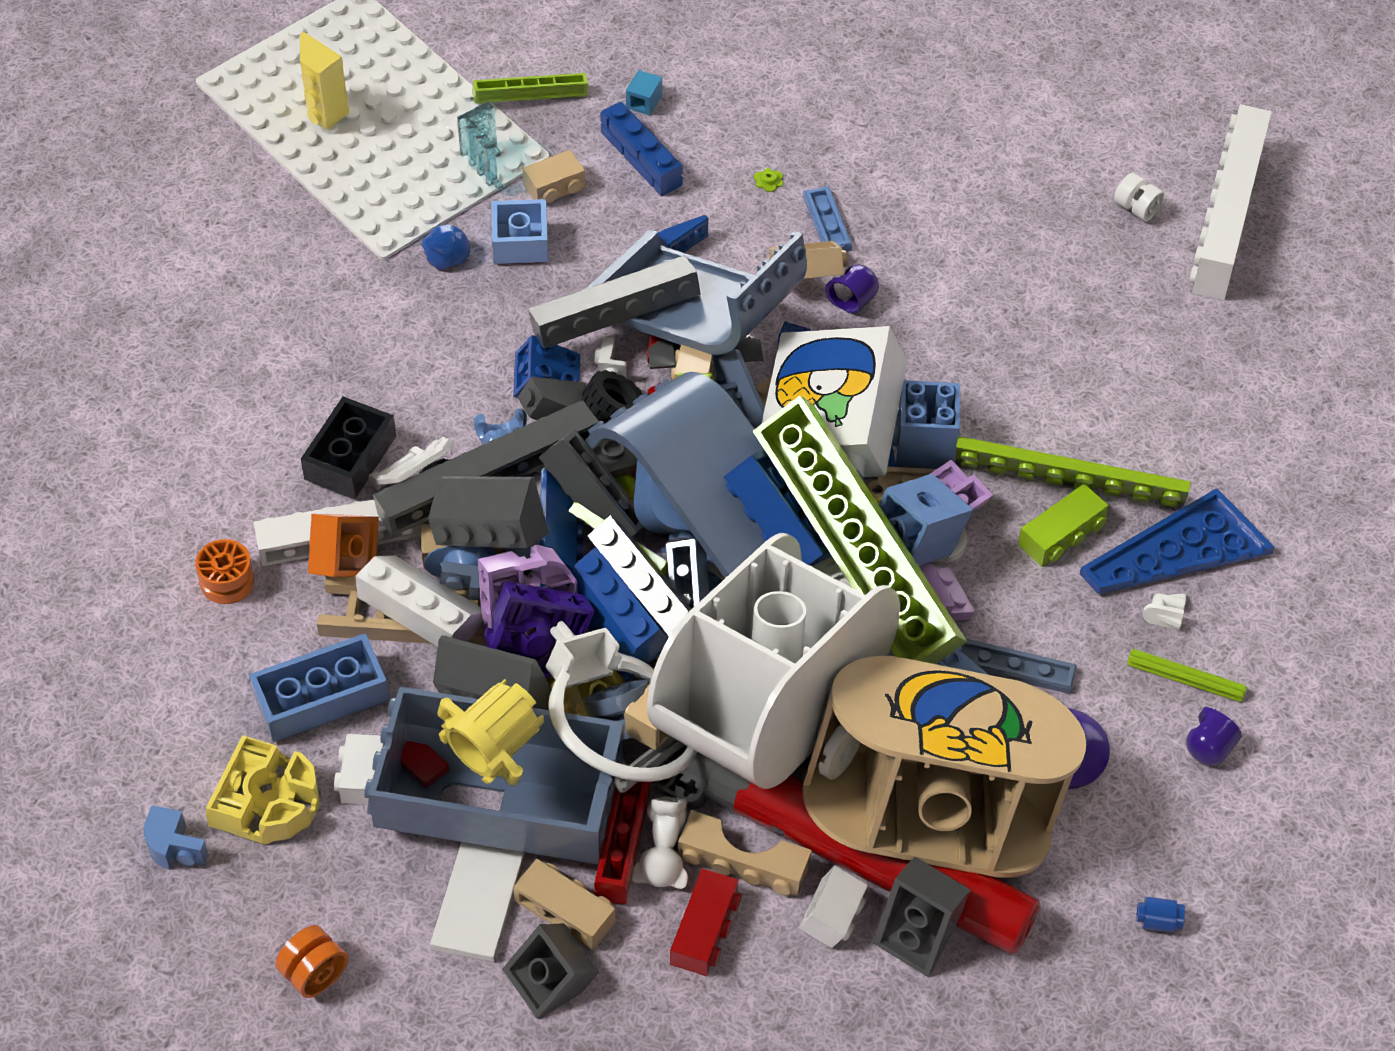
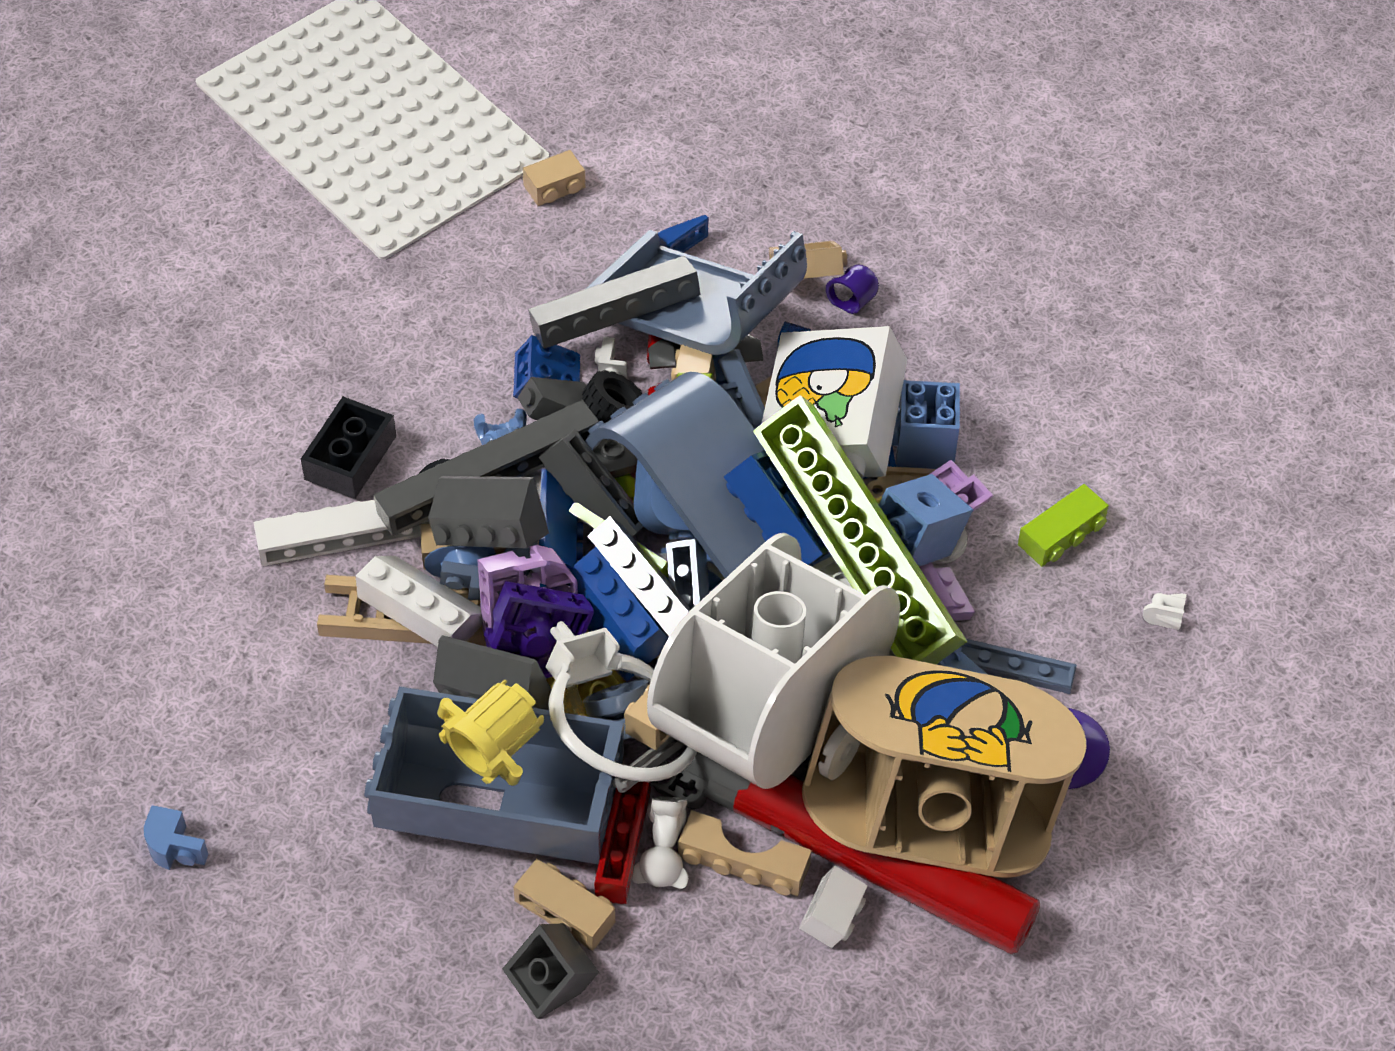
(224, 571): orange wheel -> none
(279, 813): light yellow connector -> none
(311, 961): orange wheel -> none
(319, 687): medium blue brick -> none
(322, 82): light yellow slope -> none
(341, 544): orange slope -> none
(356, 767): white brick -> none
(410, 463): white piece -> none
(423, 763): red tile -> none
(446, 246): blue hair -> none
(477, 901): white tile -> none
(479, 141): clear light blue plate -> none
(519, 231): light blue brick -> none
(529, 88): lime piece -> none
(641, 148): blue brick -> none
(644, 92): dark azure brick -> none
(705, 922): red brick -> none
(768, 179): lime plant -> none
(826, 217): medium blue tile -> none
(920, 915): dark grey slope -> none
(1059, 469): lime plate -> none
(1139, 196): white wheel -> none
(1160, 914): blue brick -> none
(1187, 675): lime axle -> none
(1188, 541): blue wing -> none
(1213, 738): dark purple helmet -> none
(1229, 202): white brick -> none

